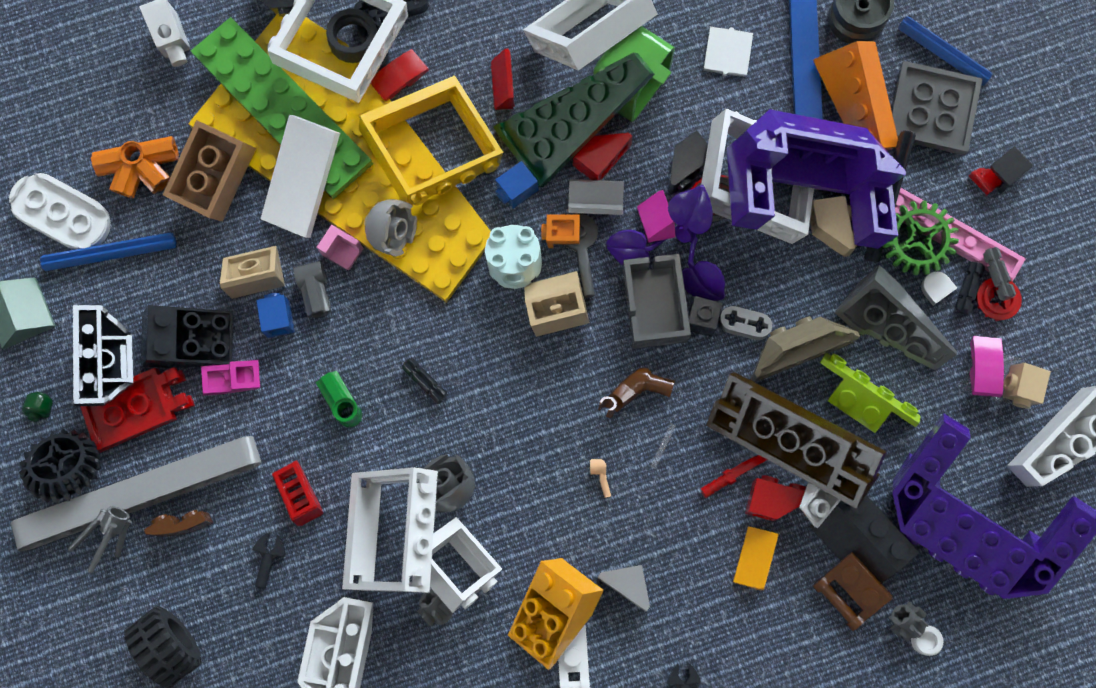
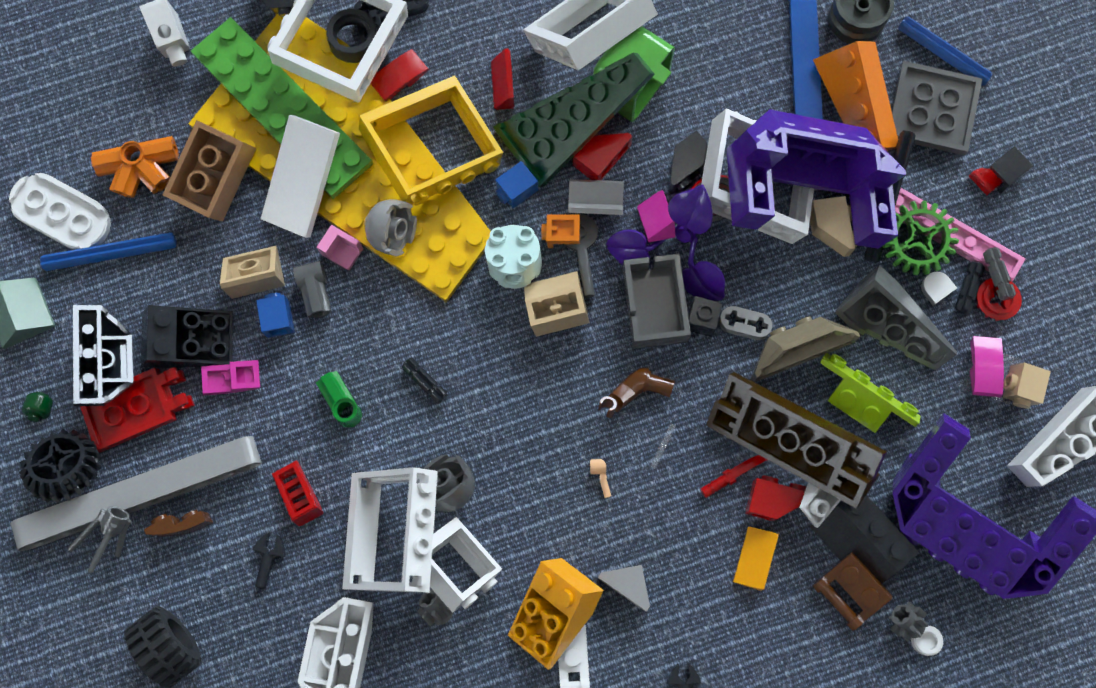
(728, 51): white piece -> none

